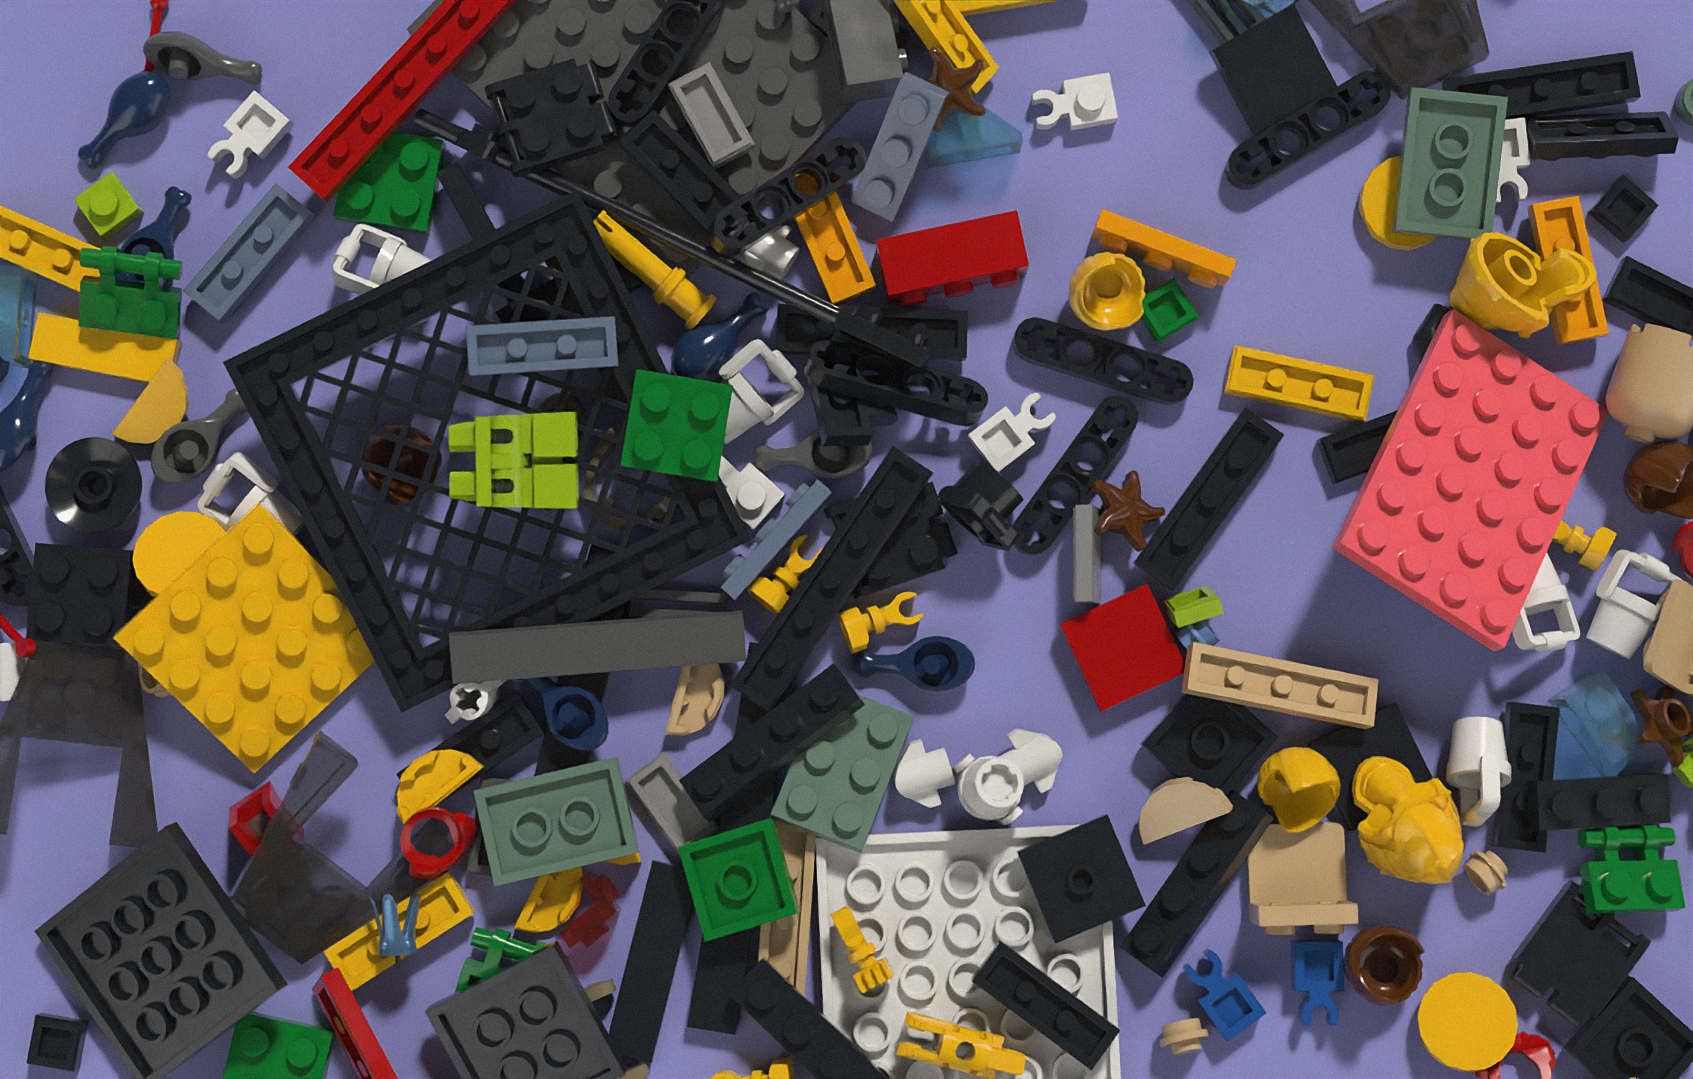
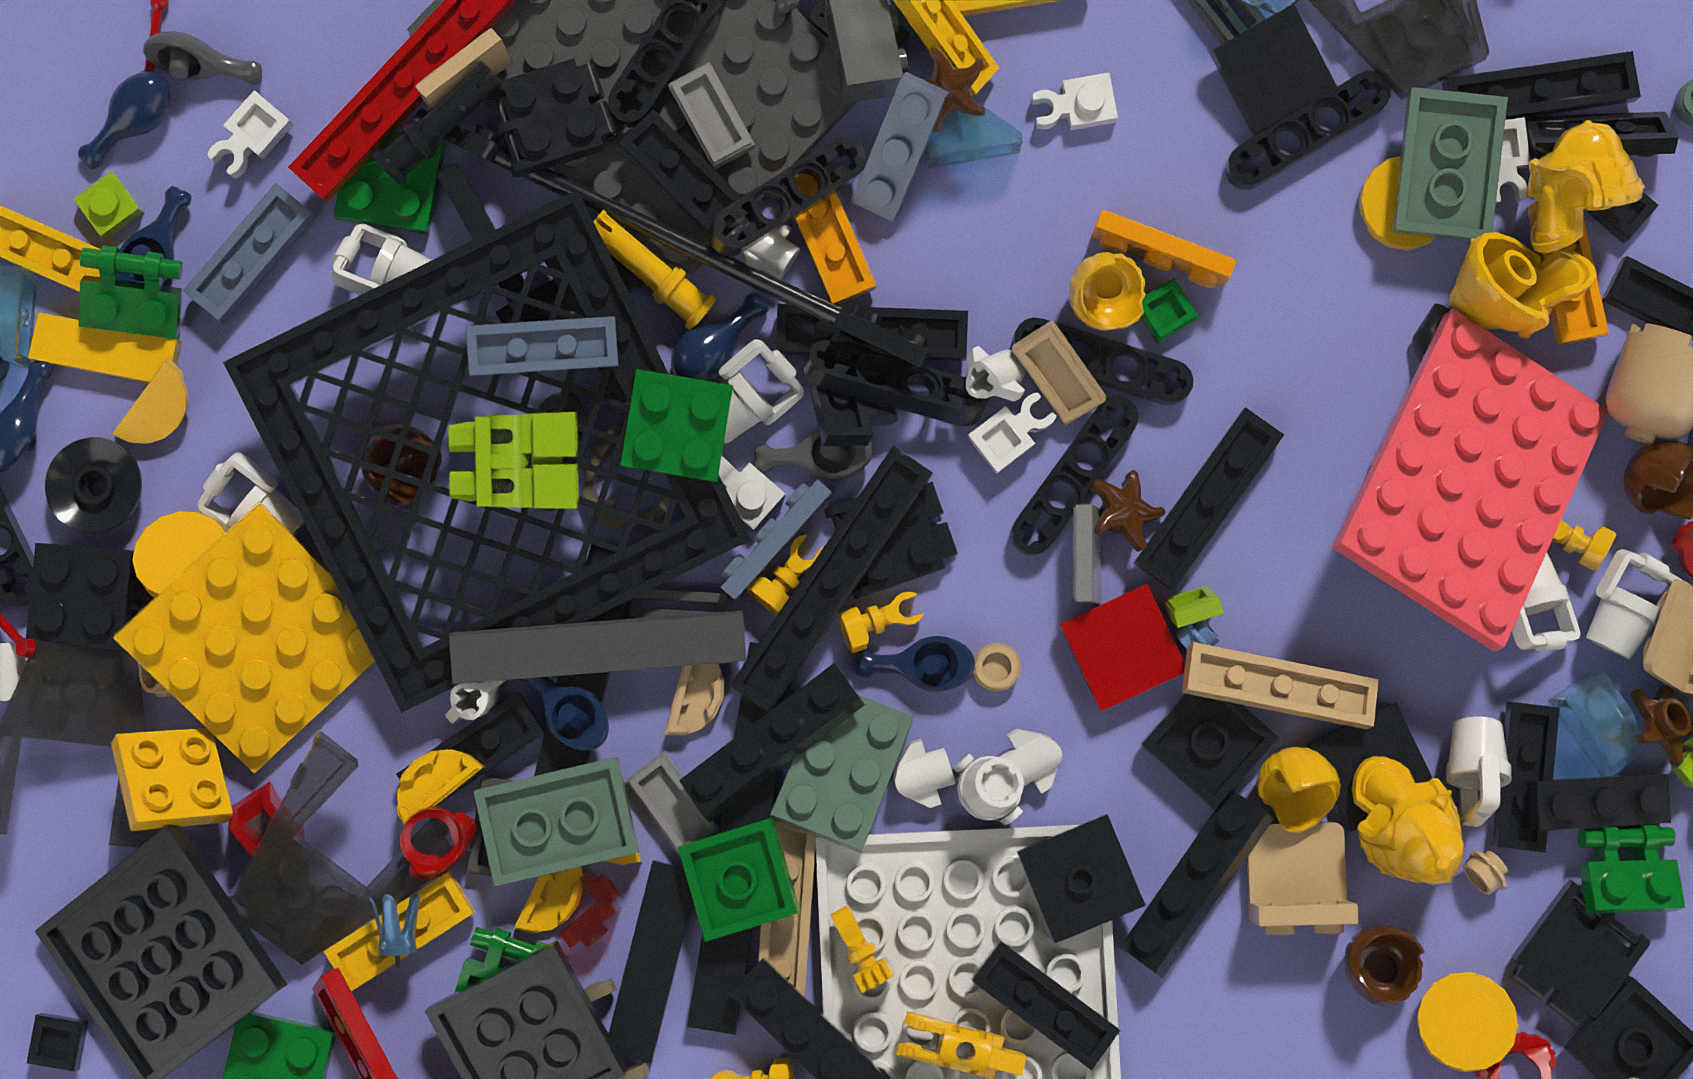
(171, 778): none -> yellow plate
(191, 446): dark grey piece -> none
(421, 137): none -> black pin
(445, 78): none -> tan tile
(952, 259): red brick -> none
(982, 503): black piece -> none
(994, 374): none -> white piece
(996, 667): none -> tan tile
(1059, 372): none -> tan tile
(1179, 806): tan tile -> none
(1183, 1036): tan plate -> none
(1226, 1000): blue plate -> none
(1298, 384): yellow tile -> none
(1317, 969): blue plate -> none
(1354, 448): black tile -> none
(1580, 174): none -> yellow head

